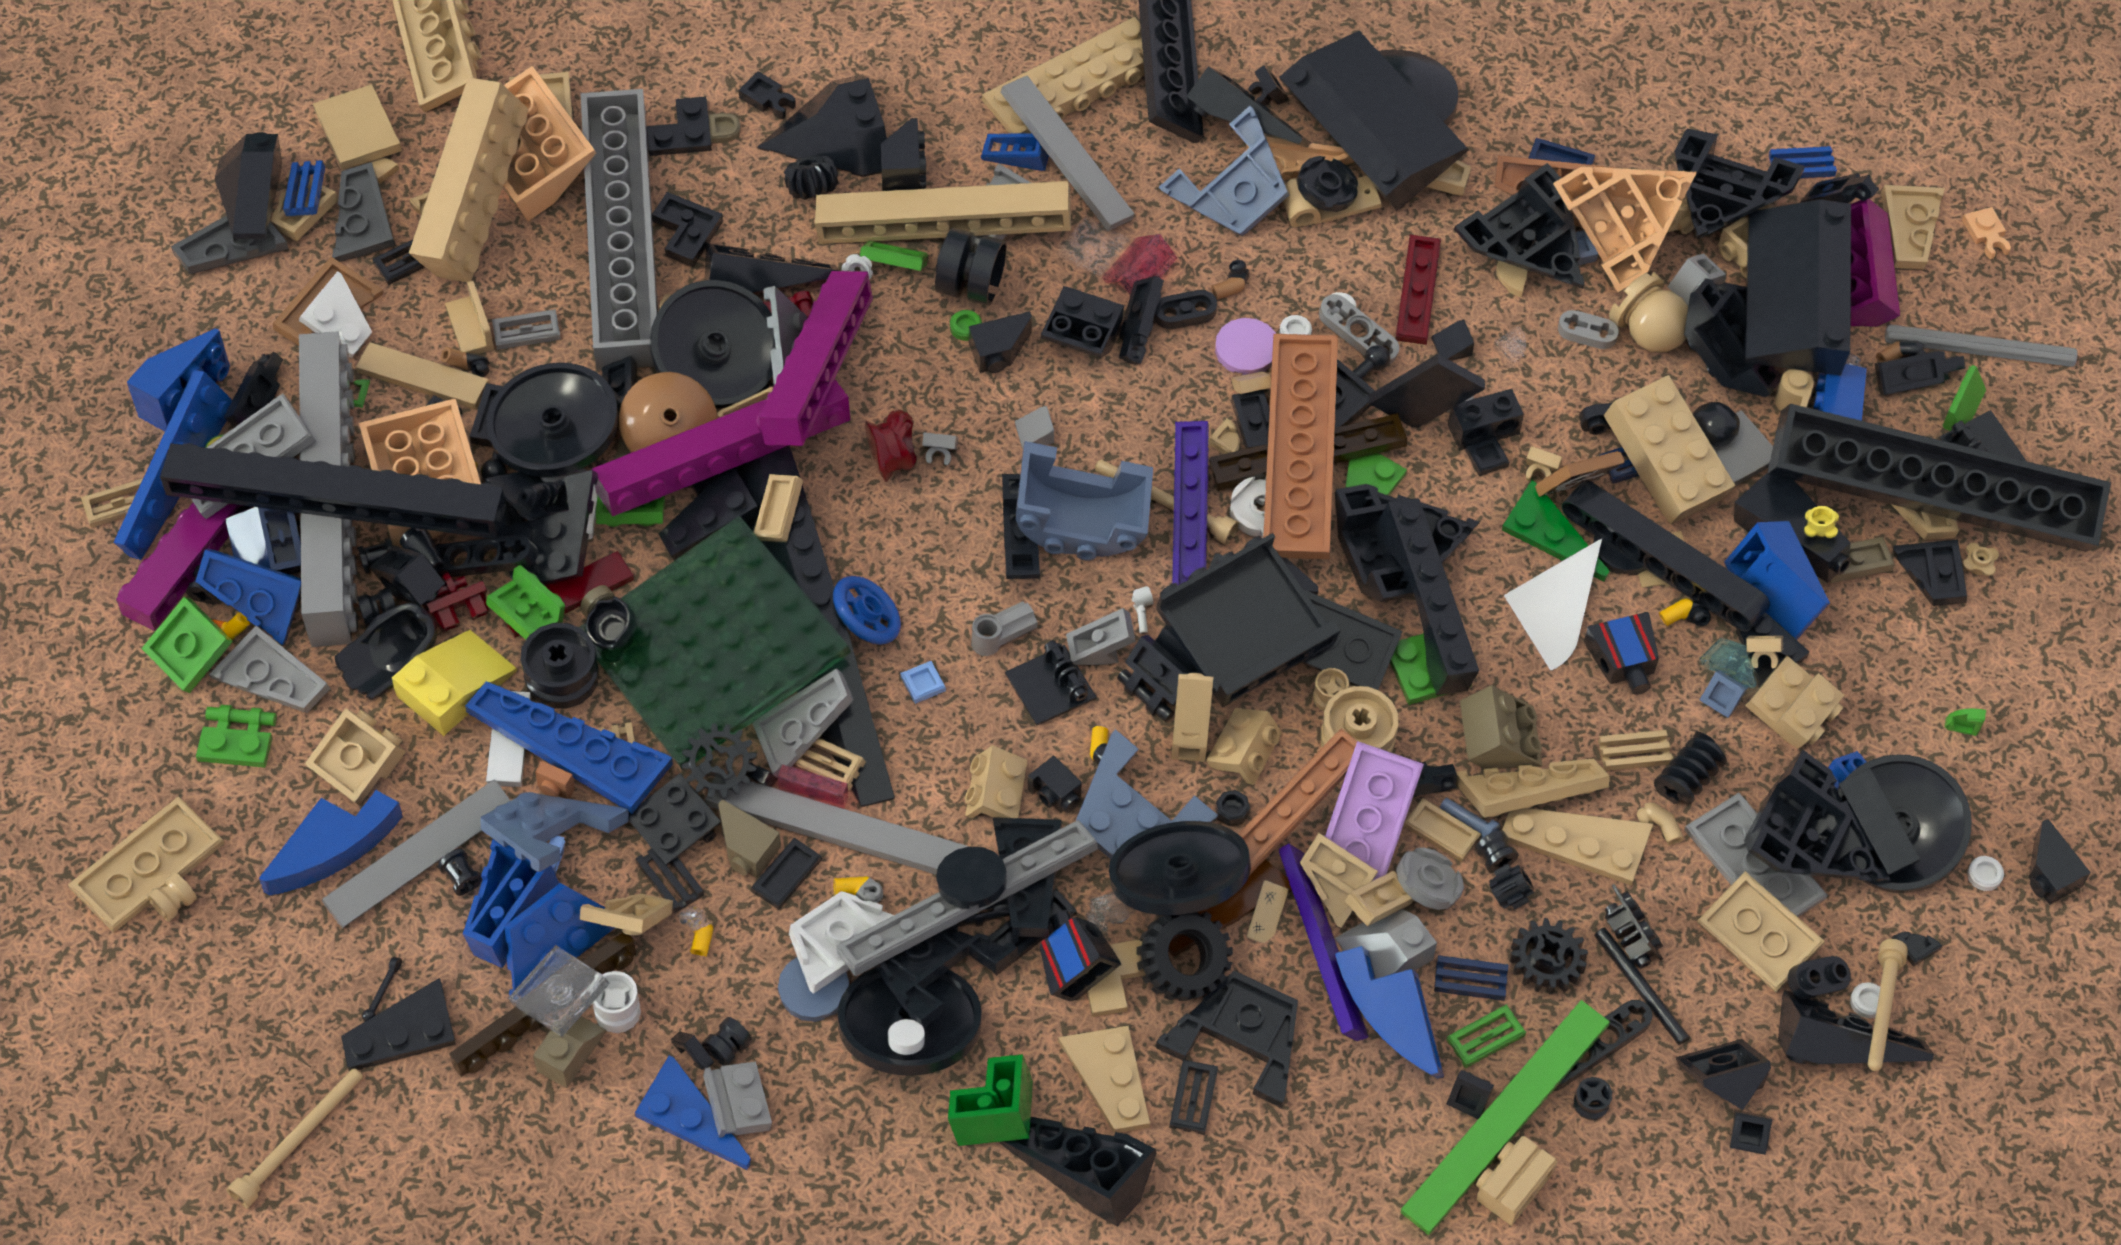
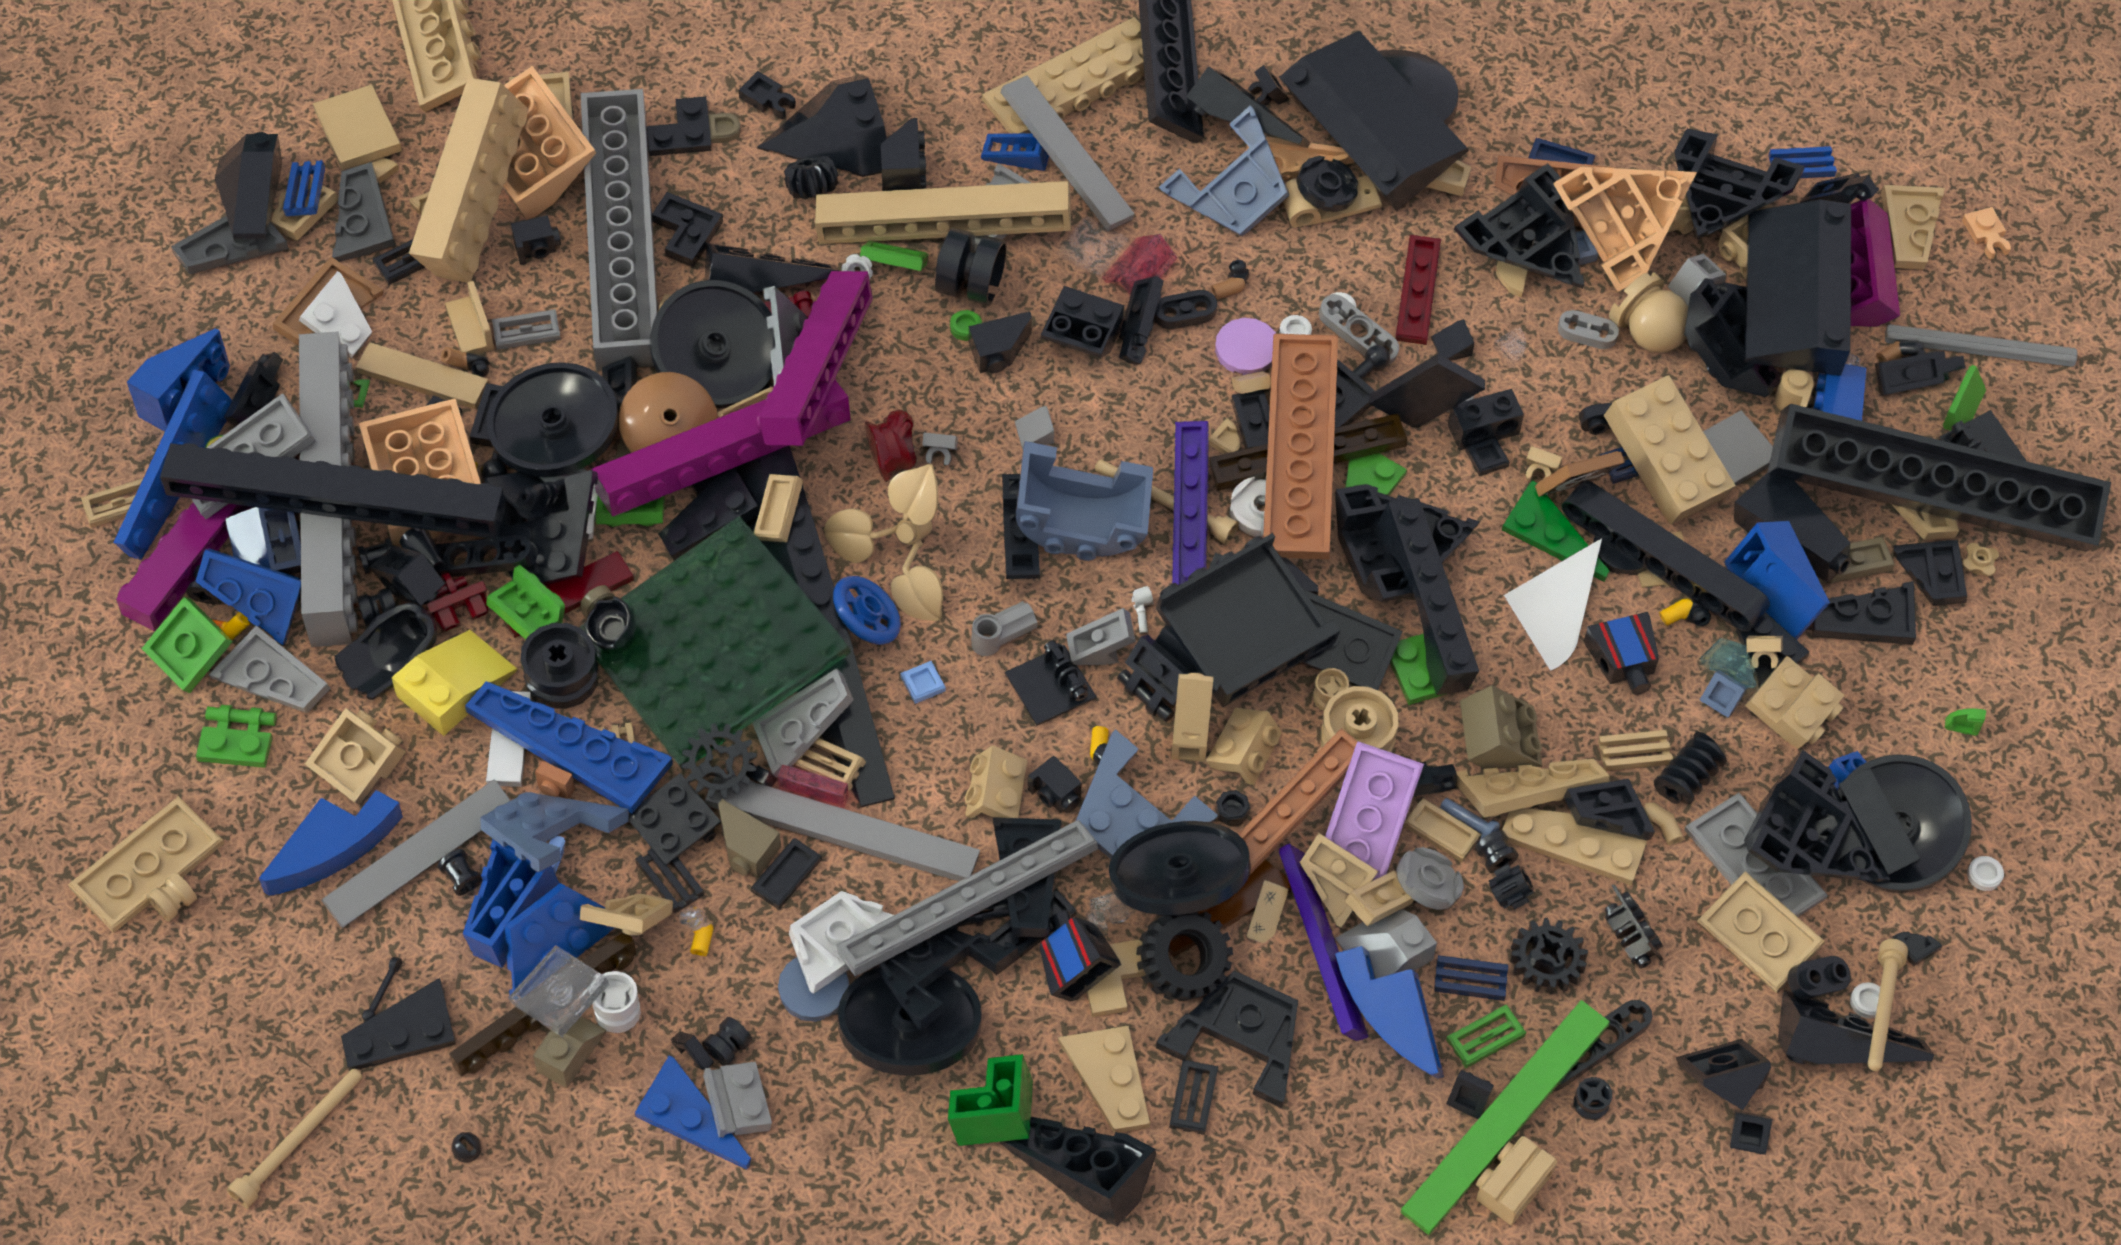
(460, 1150): none -> black hinge
(534, 238): none -> black brick
(851, 535): none -> tan plant
(862, 887): arm -> none
(906, 1037): white tile -> none
(971, 877): black tile -> none
(1610, 808): none -> black wing
(1641, 986): black bar -> none
(1718, 423): black hair -> none
(1821, 522): light yellow plate -> none
(1872, 617): none -> black wing
(2054, 865): black slope -> none

